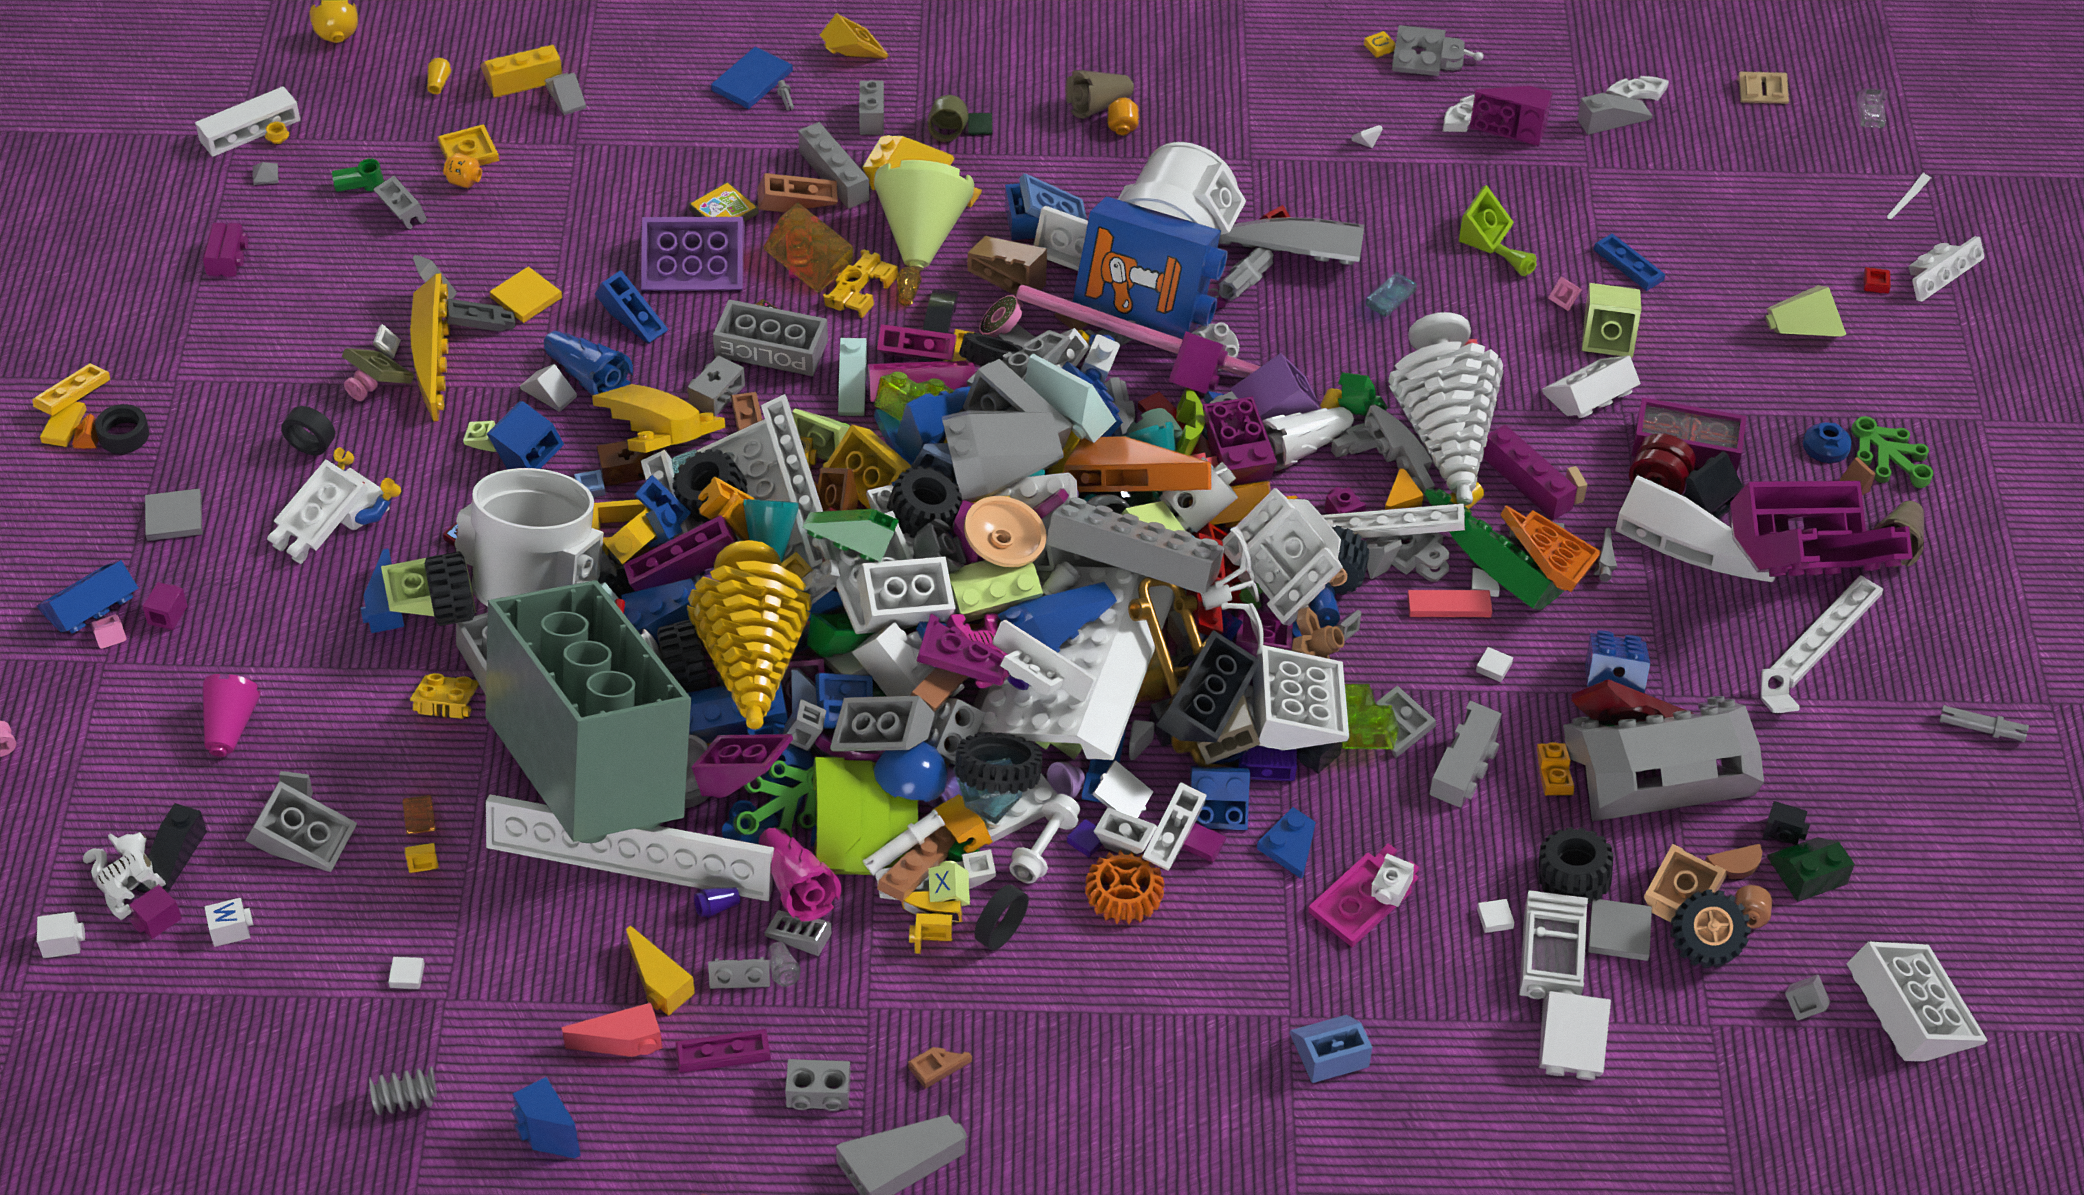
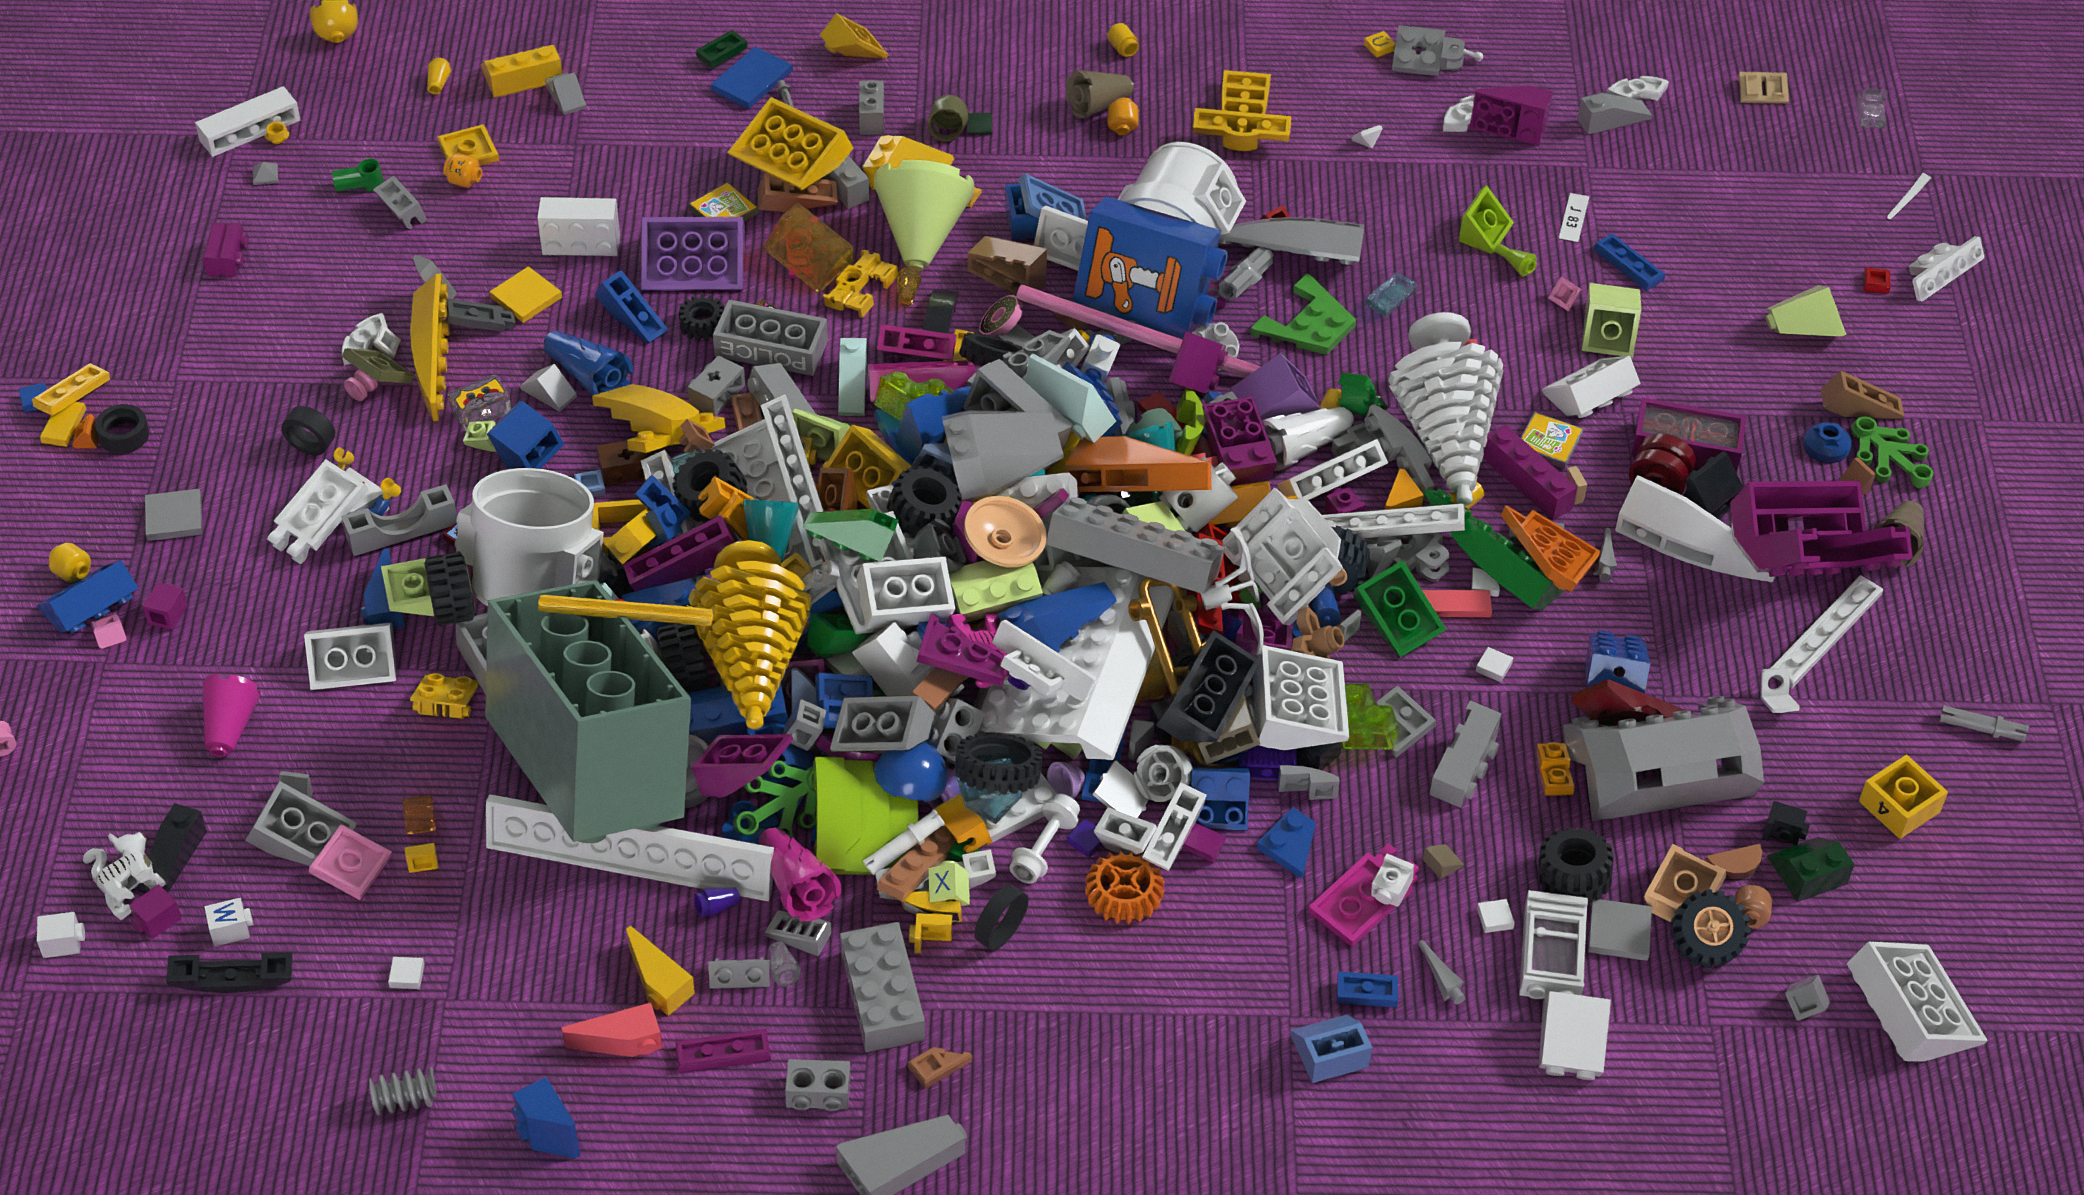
(30, 392): none -> blue tile
(69, 562): none -> yellow head
(229, 976): none -> black slope
(350, 656): none -> white slope
(350, 862): none -> bright pink tile
(364, 334): none -> white tile
(430, 513): none -> light grey arch
(479, 401): none -> clear brick
(579, 226): none -> white brick
(631, 610): none -> yellow axle
(694, 437): none -> nougat tile
(696, 308): none -> black tyre
(721, 49): none -> dark green plate
(772, 382): none -> light grey brick
(791, 145): none -> yellow slope
(882, 987): none -> light grey brick
(1123, 40): none -> yellow brick
(1161, 771): none -> white cylinder
(1243, 113): none -> yellow slope
(1314, 781): none -> light grey slope
(1316, 327): none -> bright green wing
(1335, 472): none -> white brick
(1367, 989): none -> blue plate
(1399, 609): none -> green slope
(1441, 860): none -> dark tan slope
(1447, 981): none -> light grey piece
(1552, 438): none -> tile
(1574, 217): none -> white sticker
(1857, 398): none -> medium nougat slope
(1903, 796): none -> yellow brick

